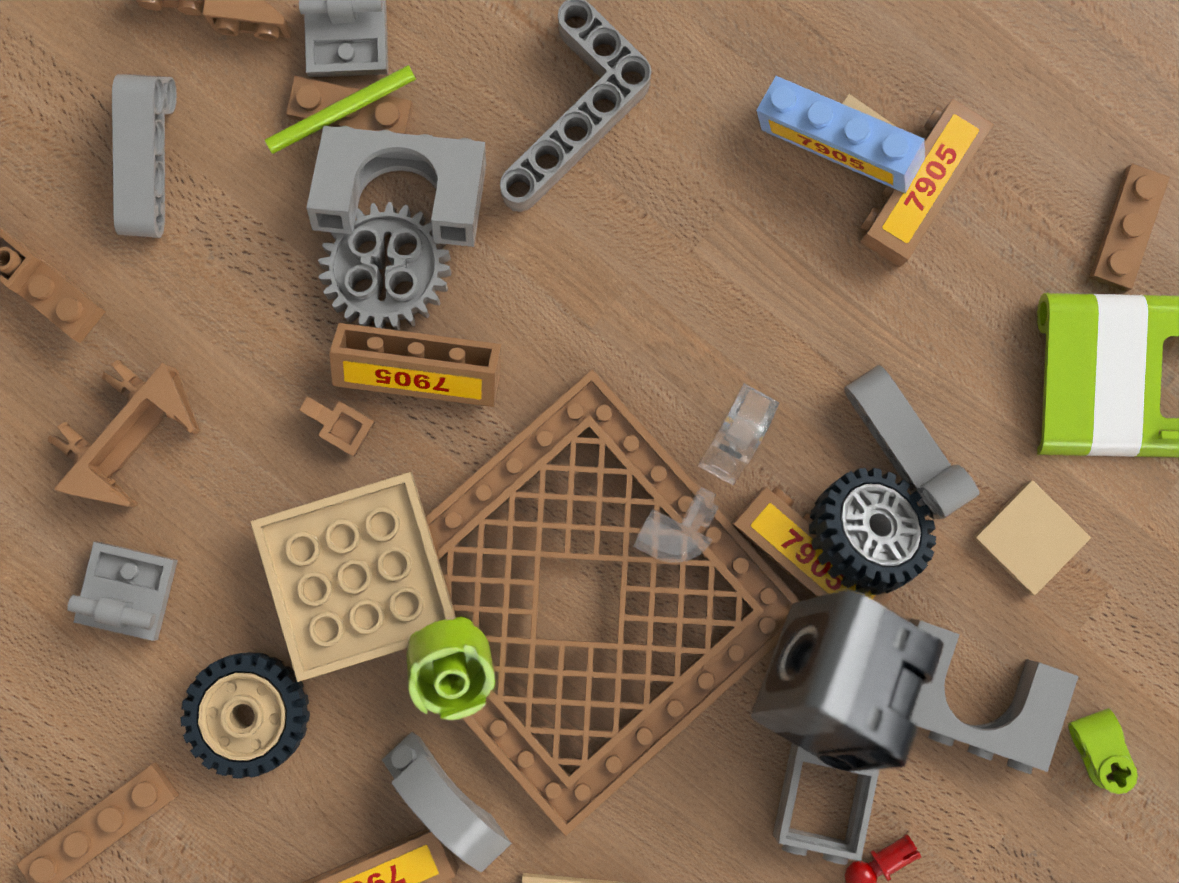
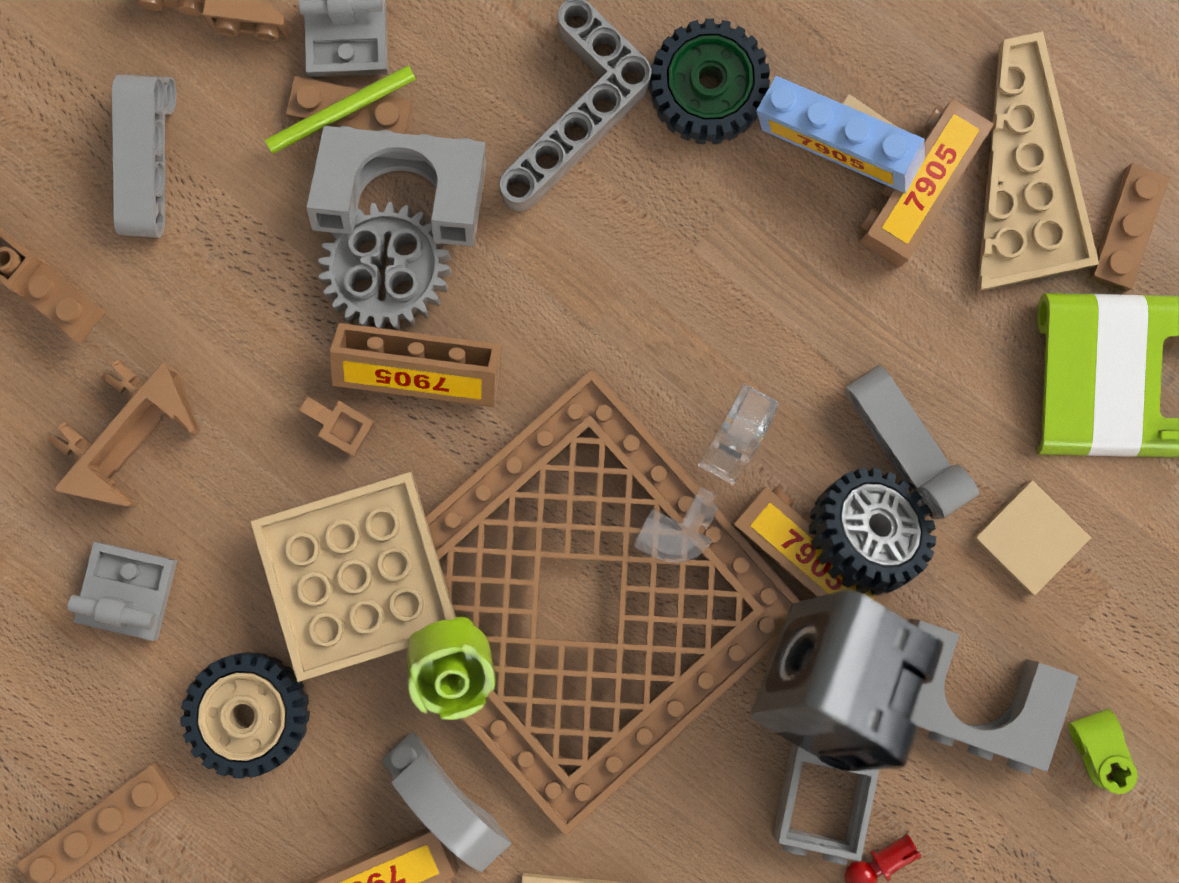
(713, 52): none -> wheel
(1033, 192): none -> tan wing

